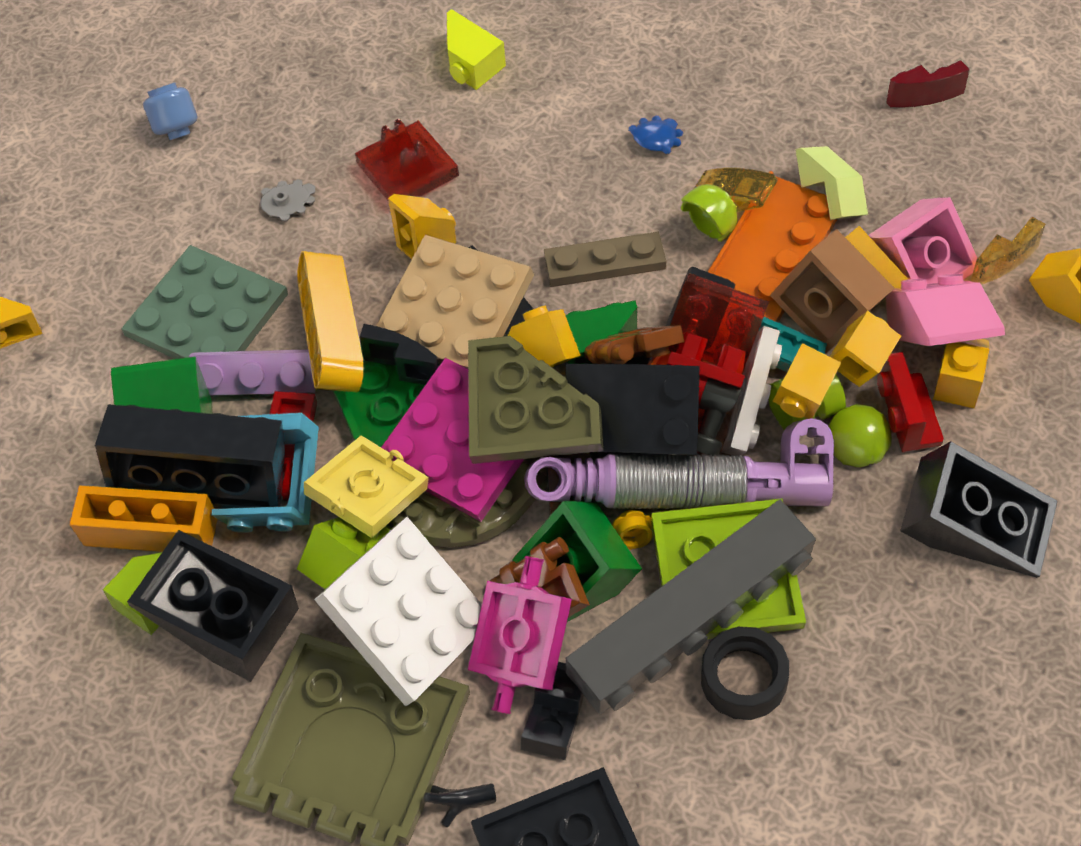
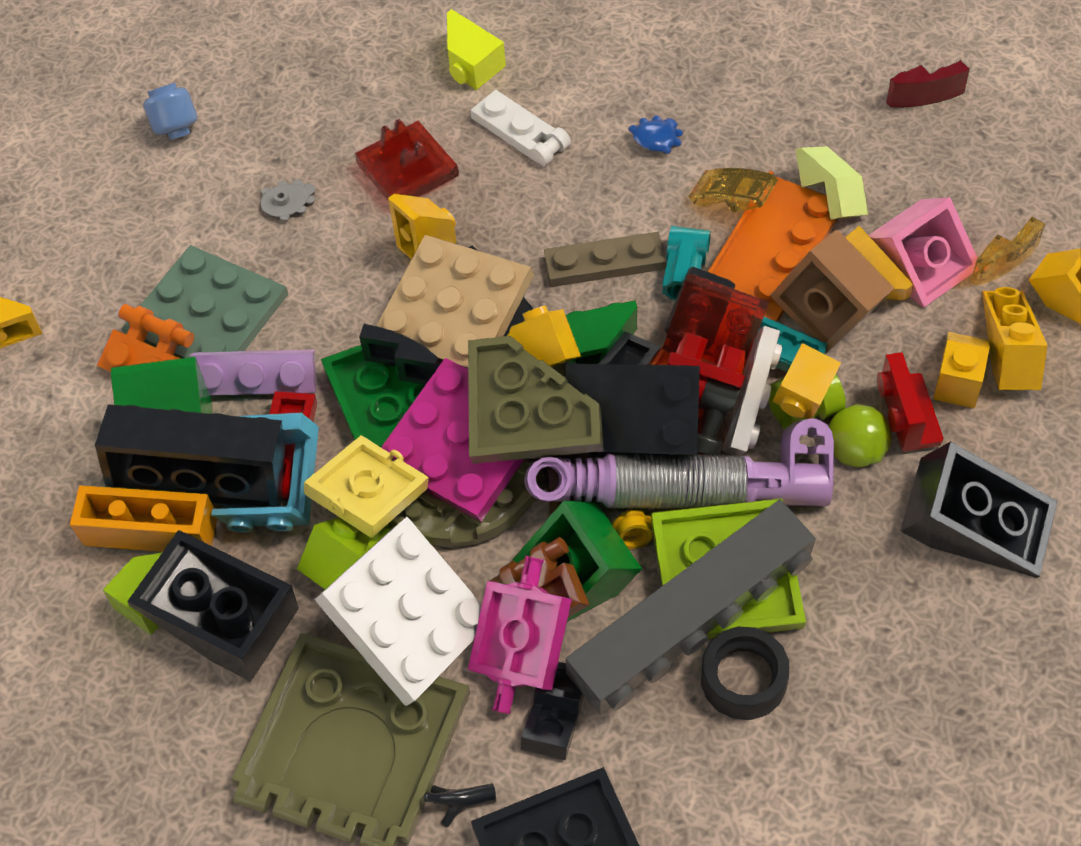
(130, 347): none -> orange plate
(329, 322): yellow beam -> none
(520, 128): none -> white plate
(634, 343): dark orange plate -> none
(684, 250): none -> teal piece
(711, 211): lime hair -> none
(864, 348): yellow brick -> none
(942, 311): bright pink slope -> none
(1014, 340): none -> yellow slope

